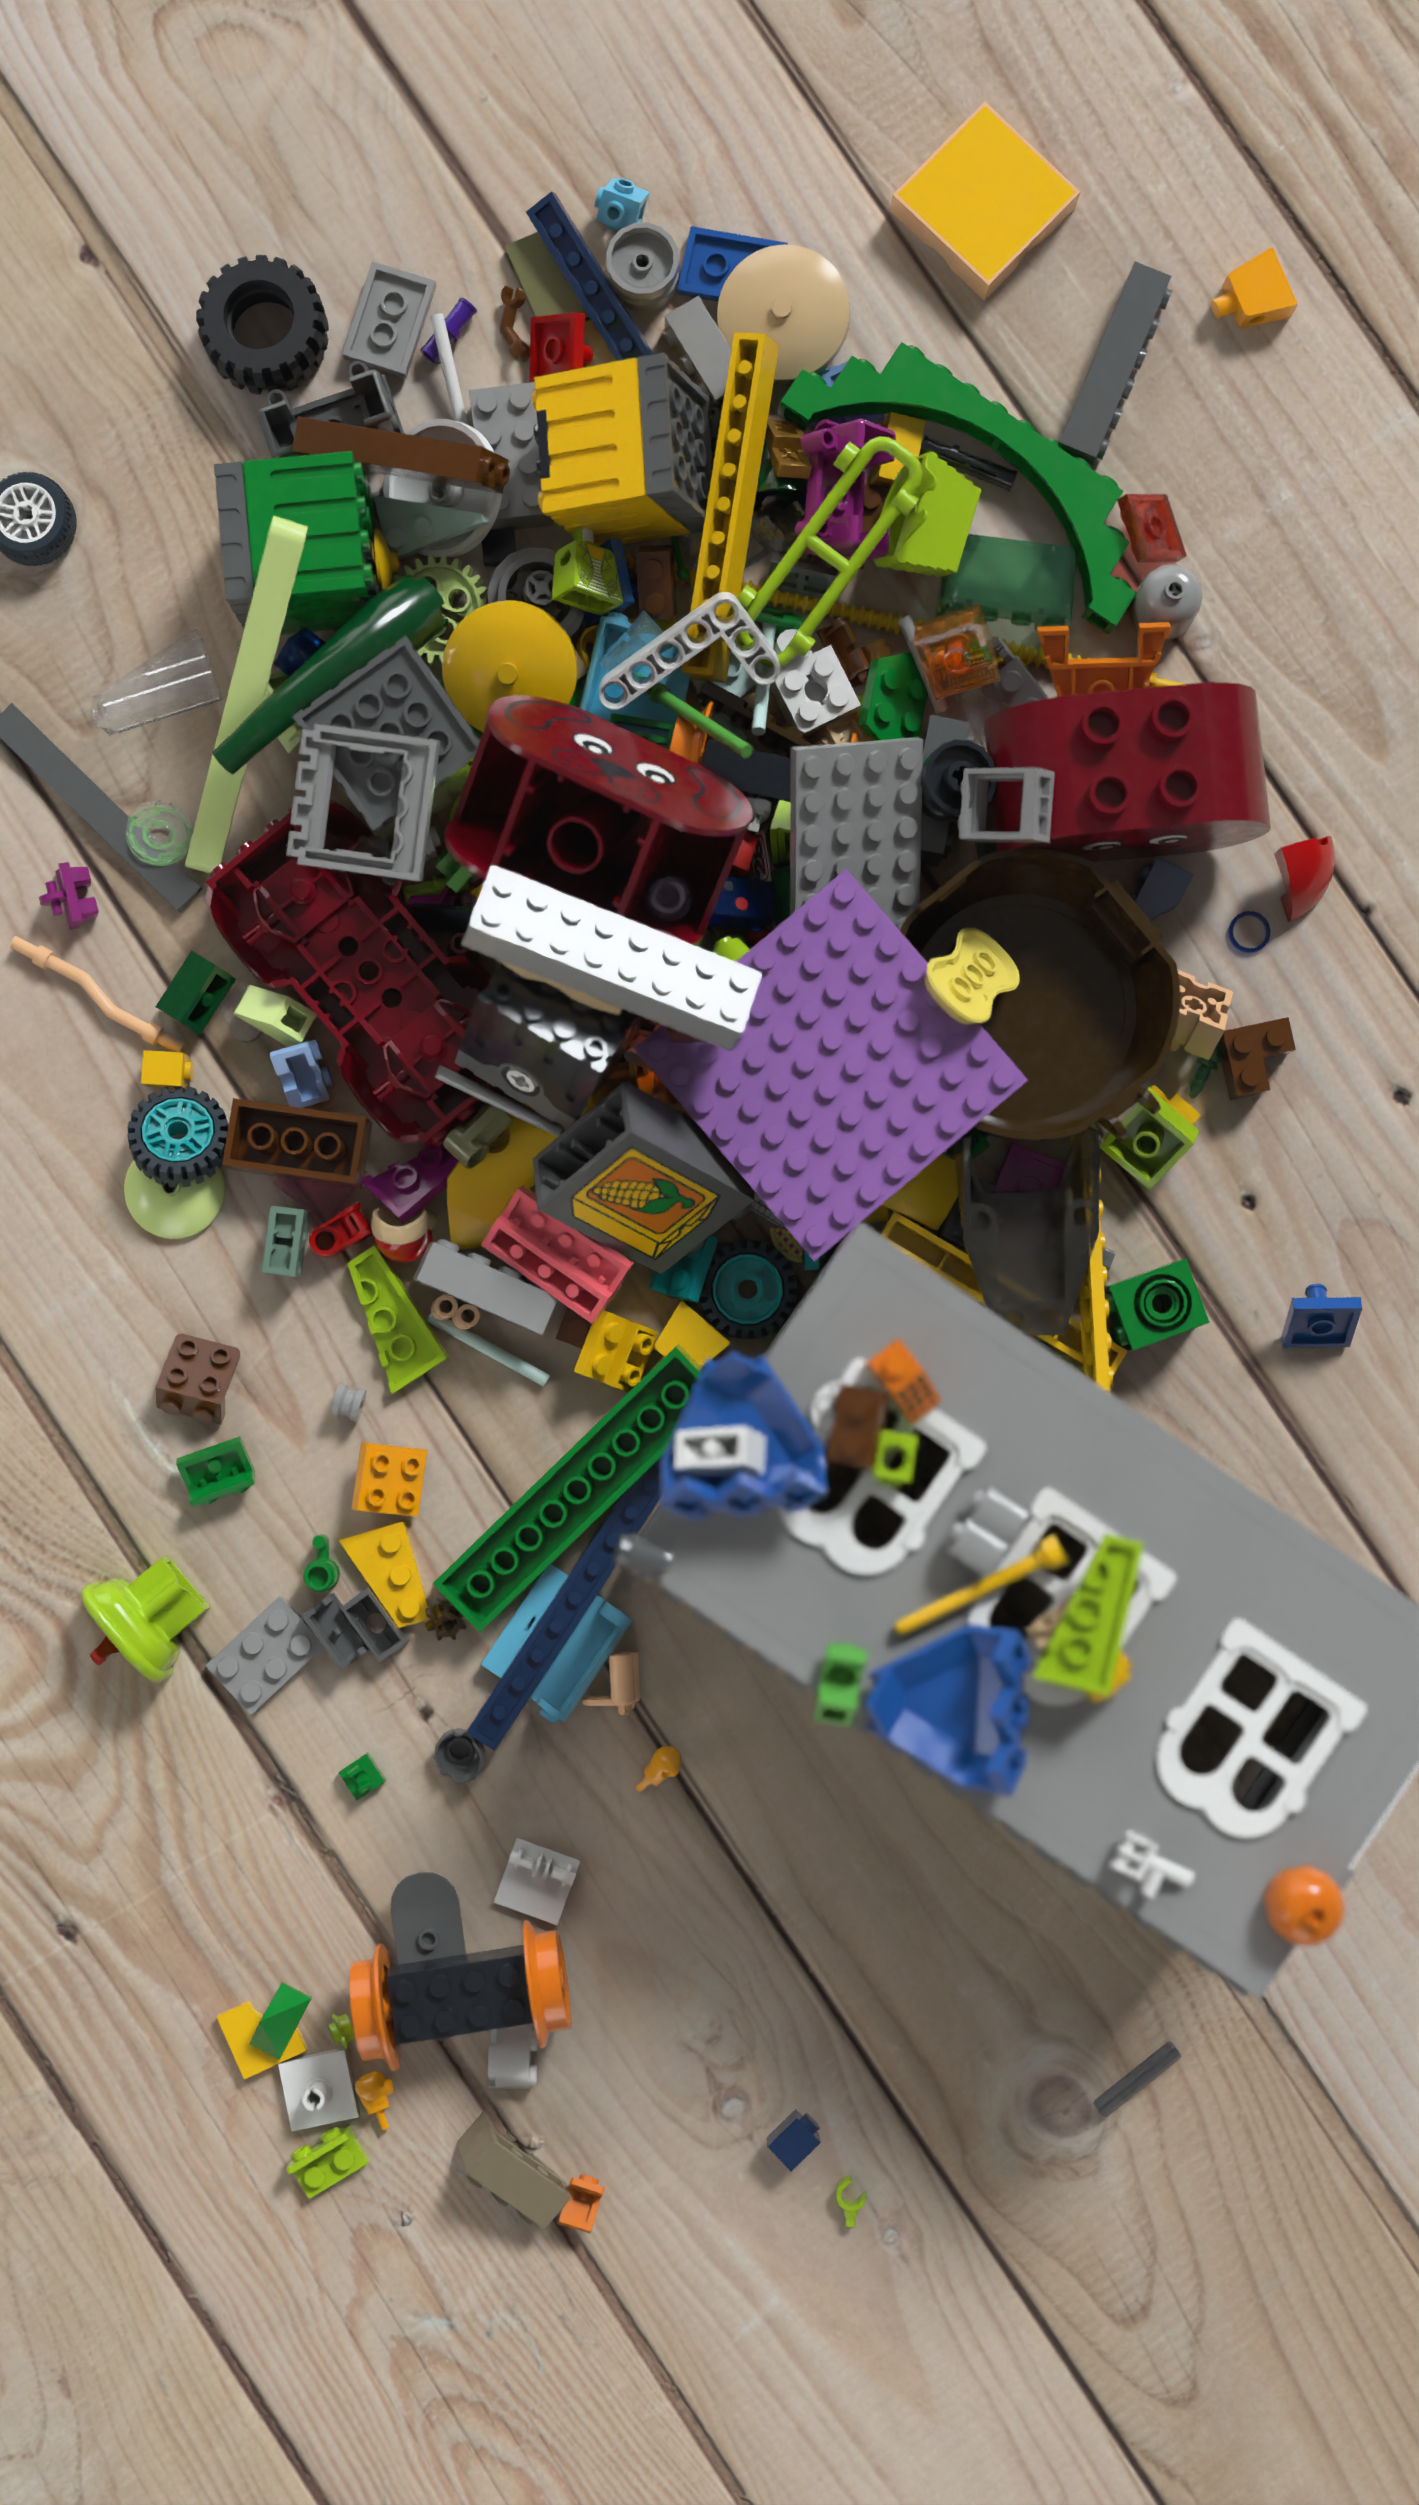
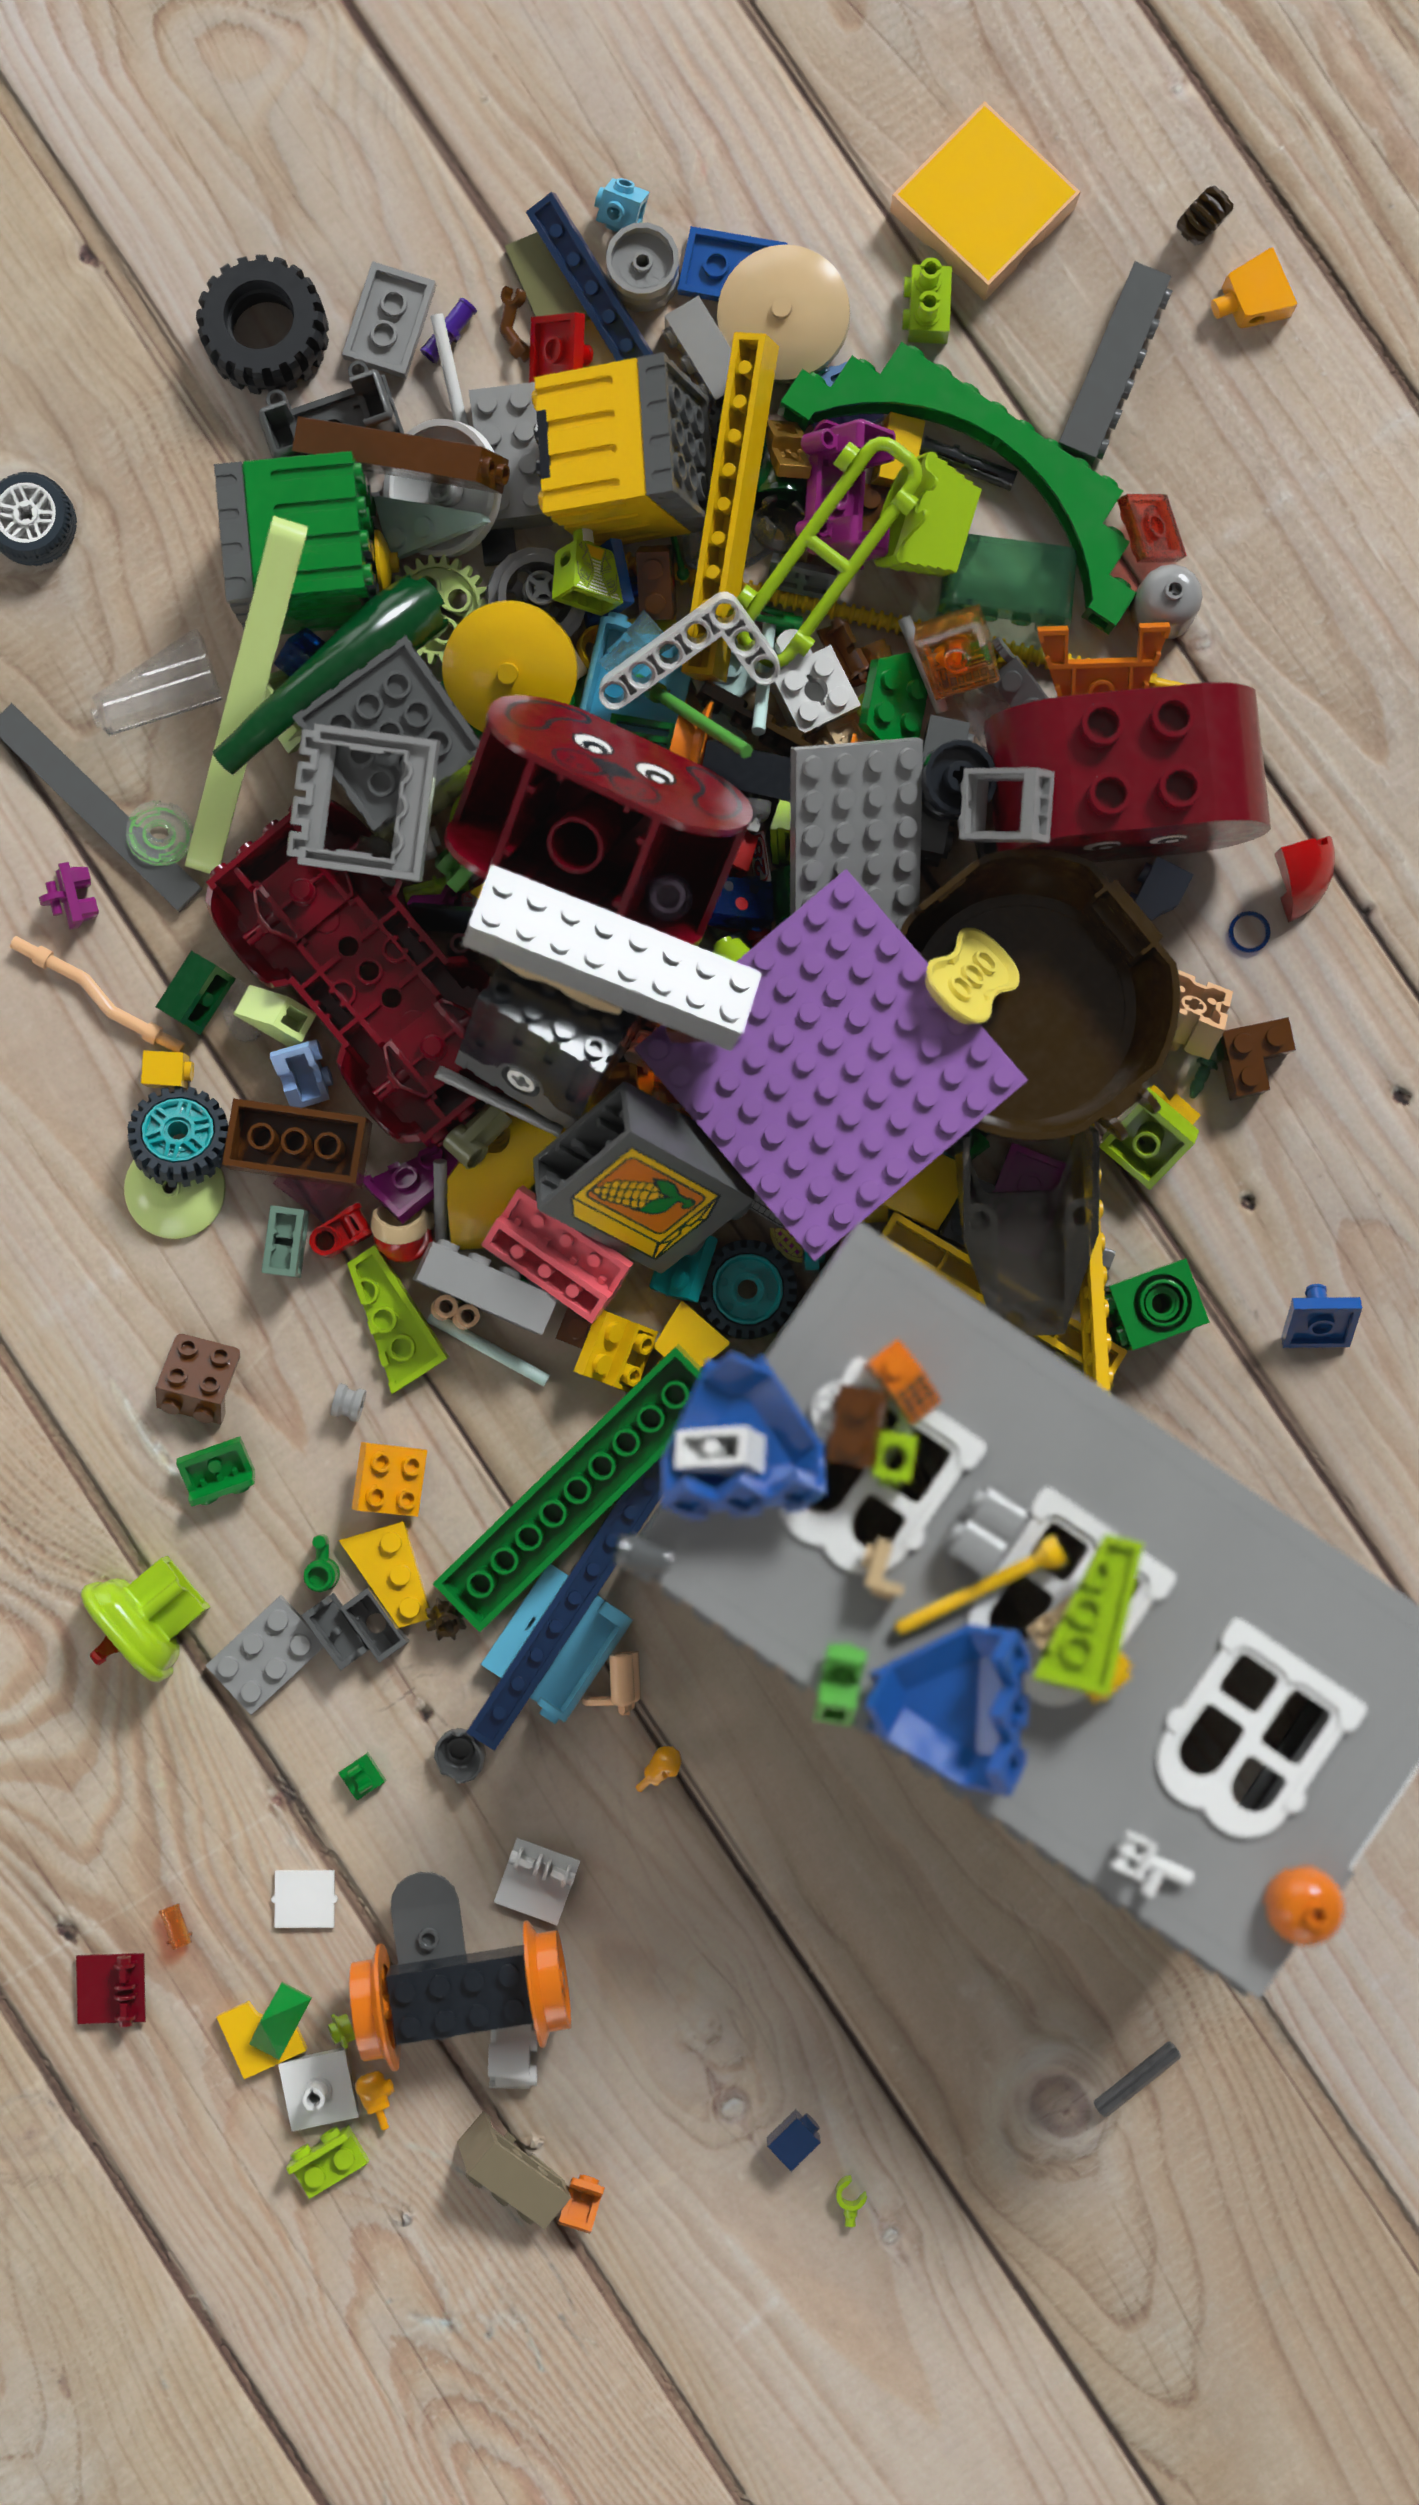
(111, 1988): none -> dark red hinge
(175, 1927): none -> clear orange pin
(304, 1898): none -> white piece
(440, 1199): none -> light grey bar
(876, 1561): none -> tan bracket
(928, 302): none -> lime brick
(1204, 215): none -> dark brown gear

